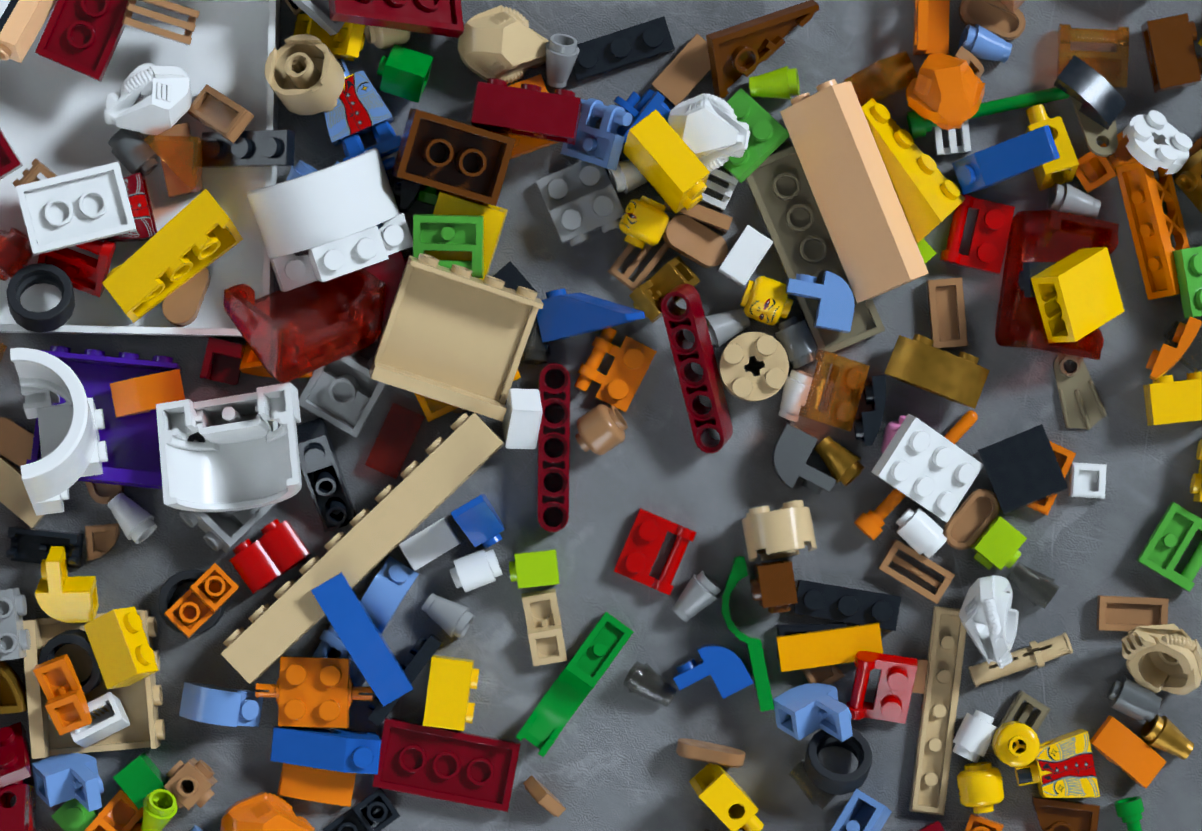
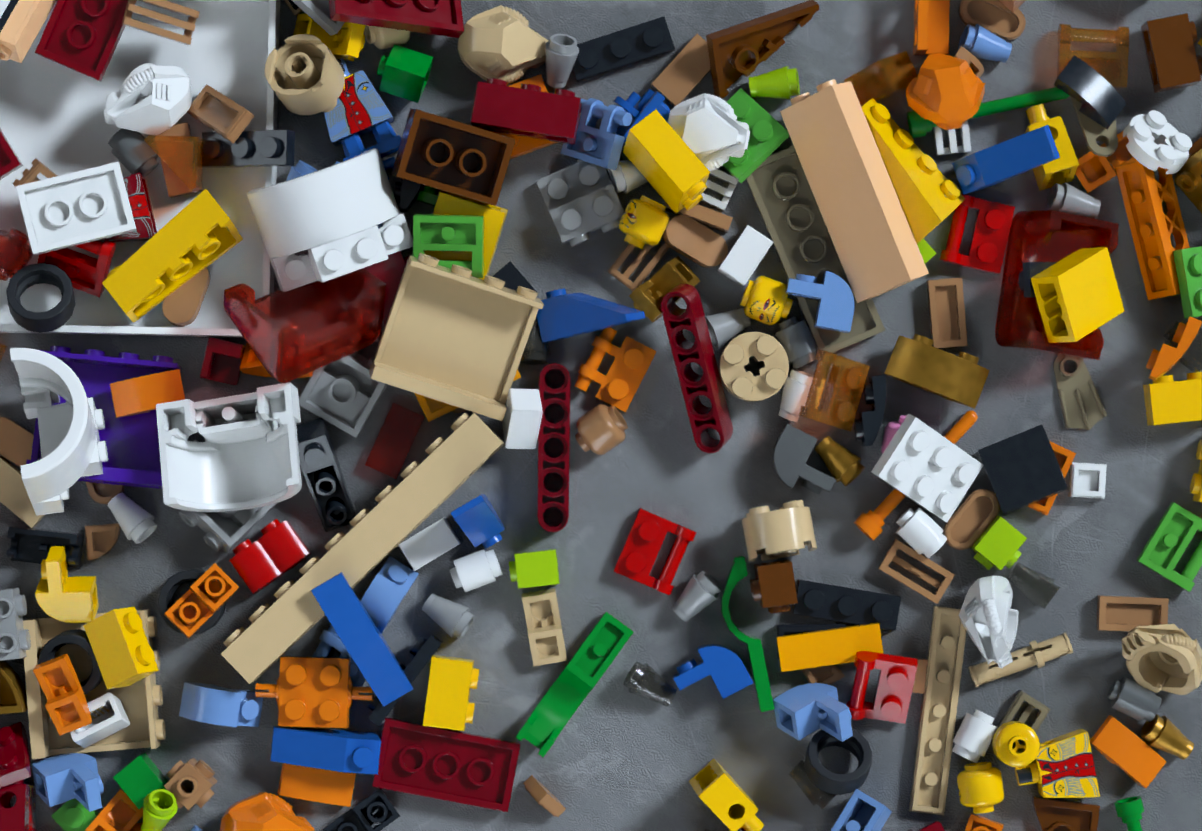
(710, 752): medium nougat tile -> none

